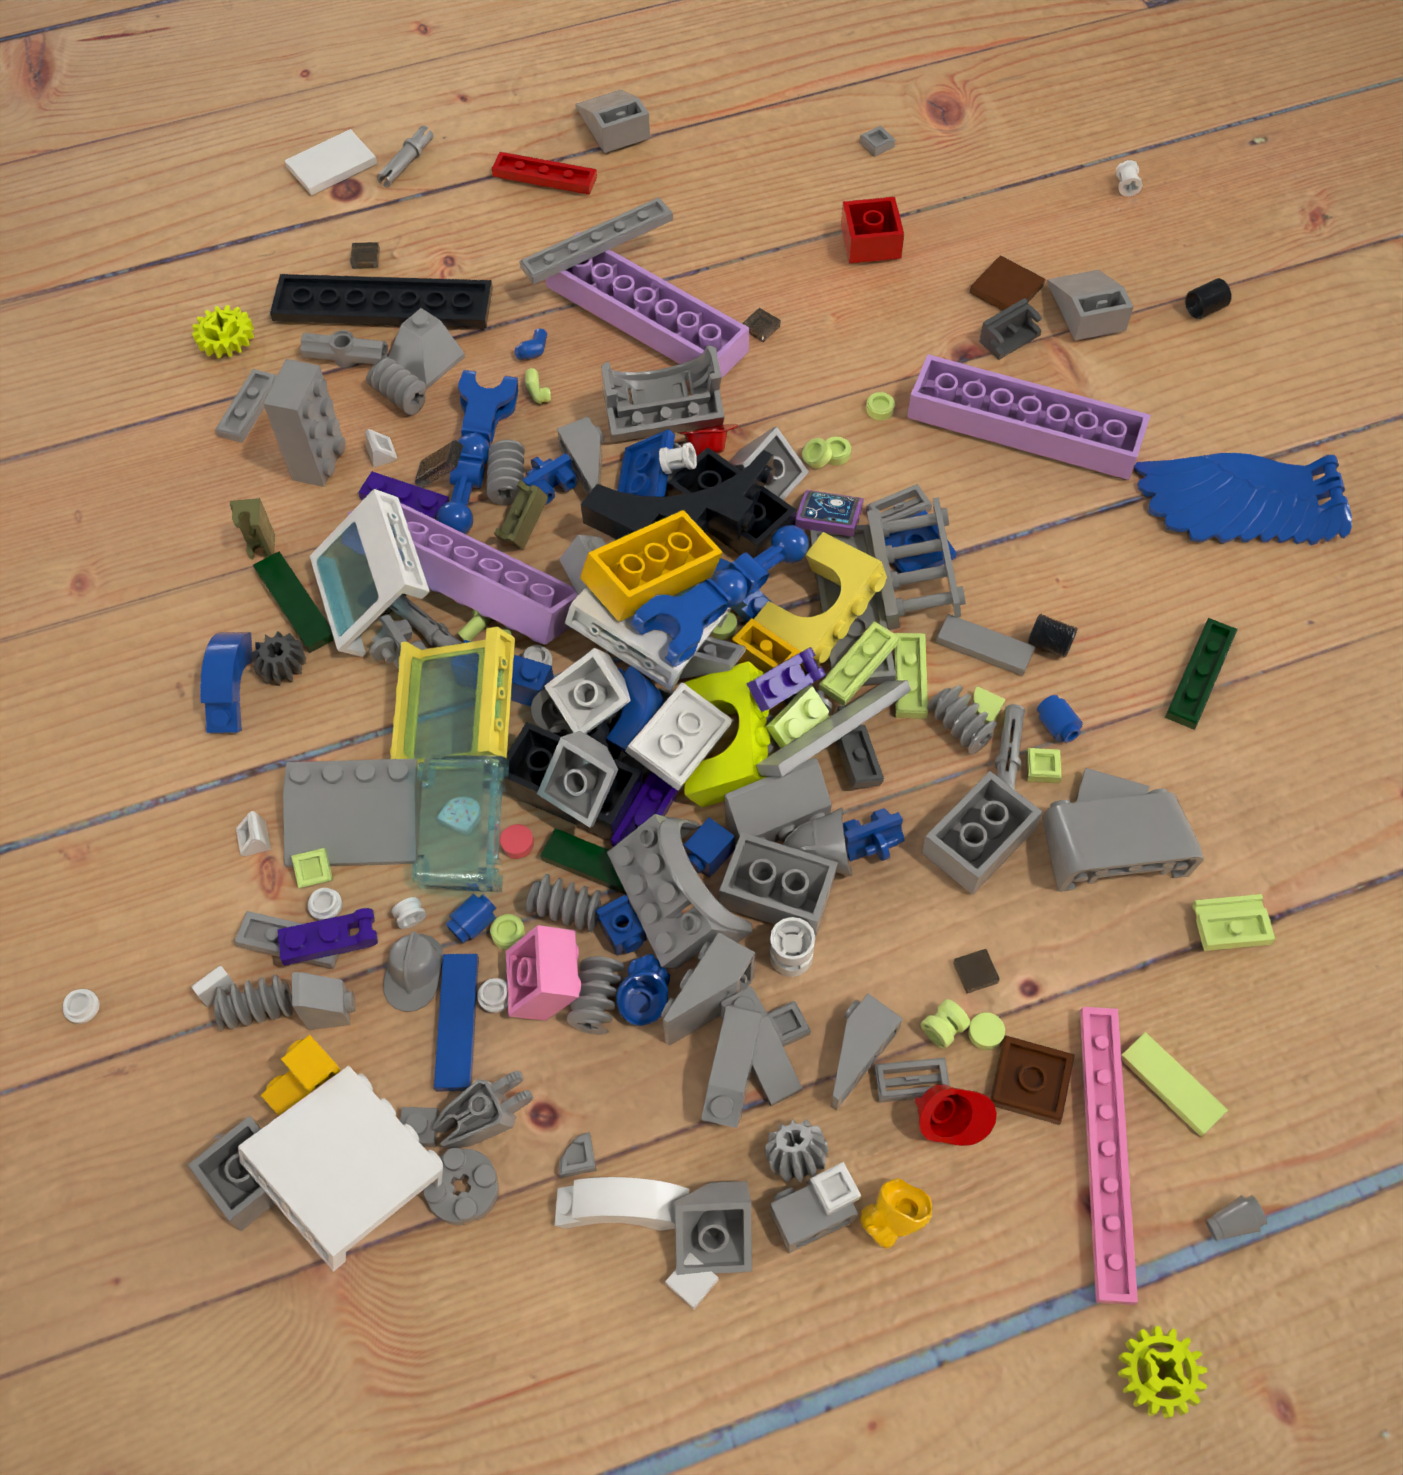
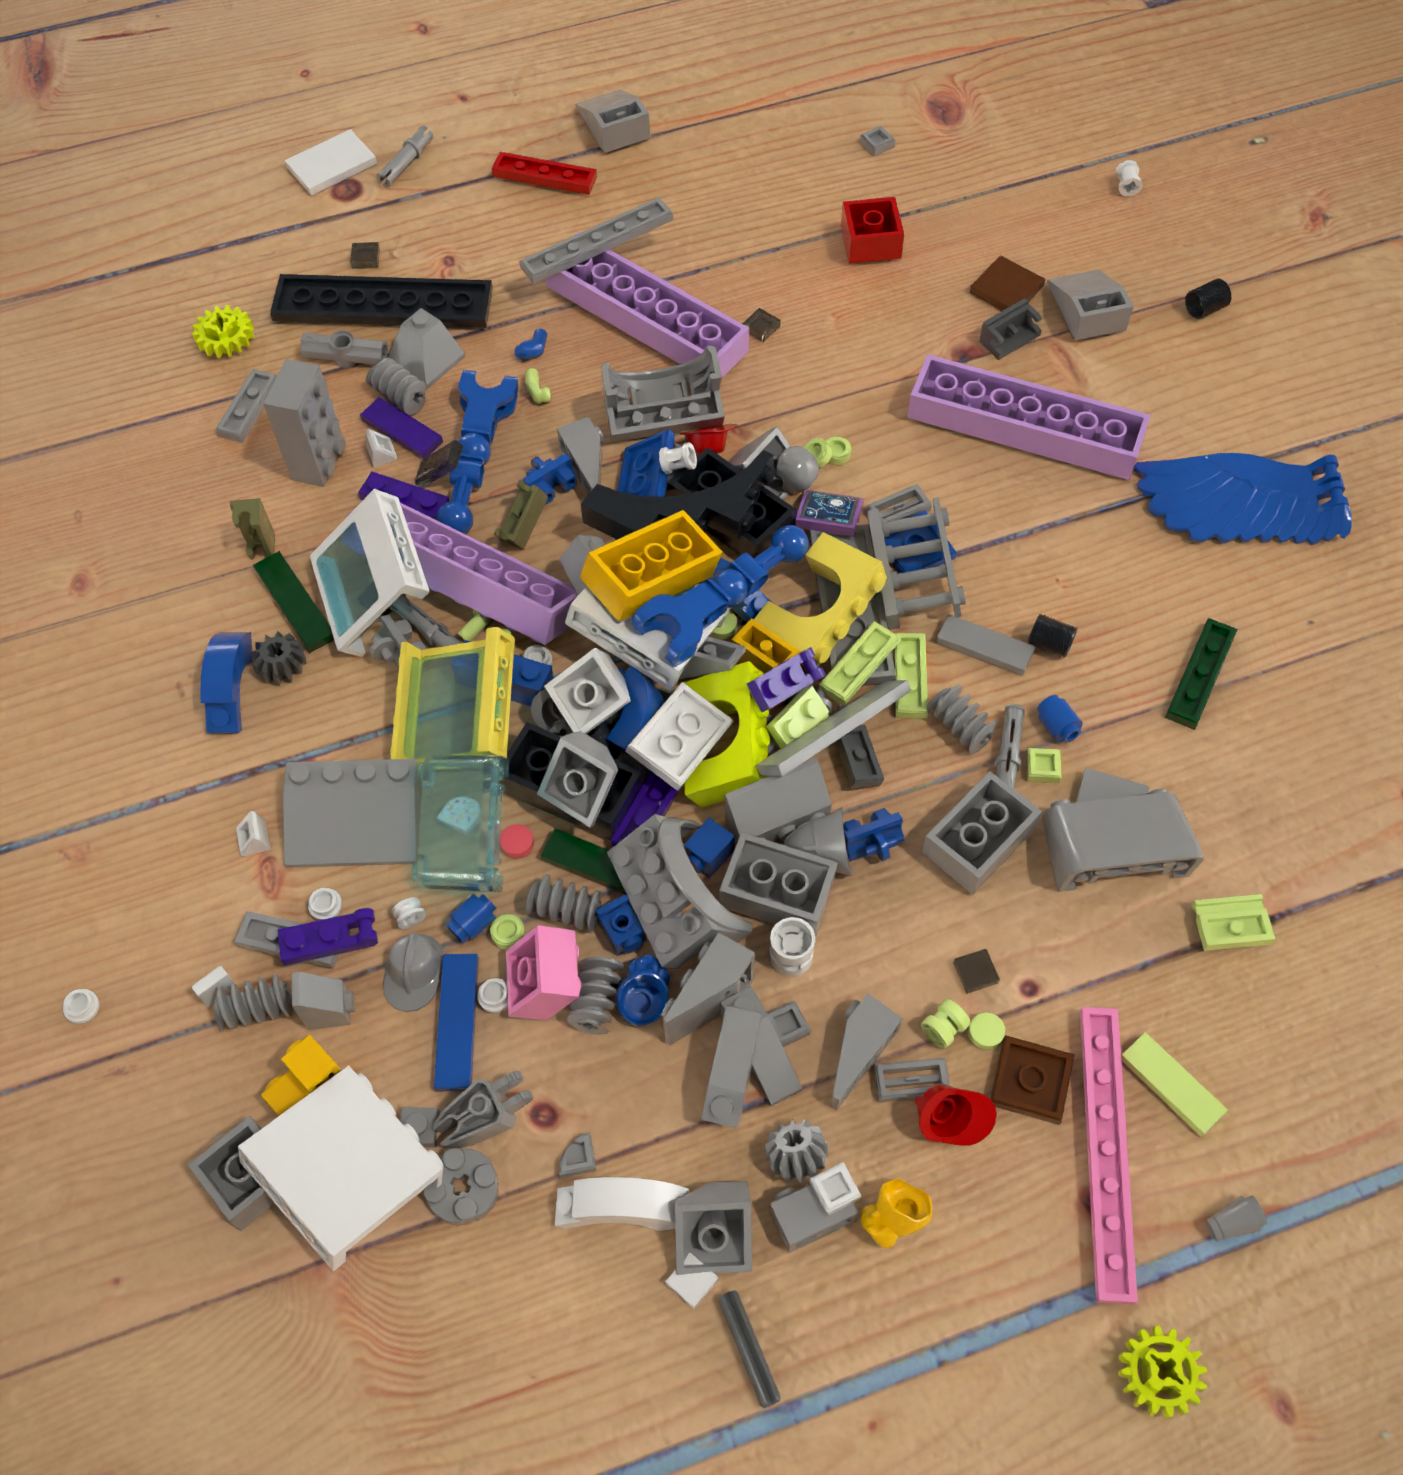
(312, 867): yellowish green tile -> none
(401, 428): none -> dark purple tile
(504, 471): light grey piece -> none
(749, 1349): none -> dark grey axle
(797, 469): none -> light grey hair
(880, 406): yellowish green tile -> none
(988, 703): yellowish green tile -> none

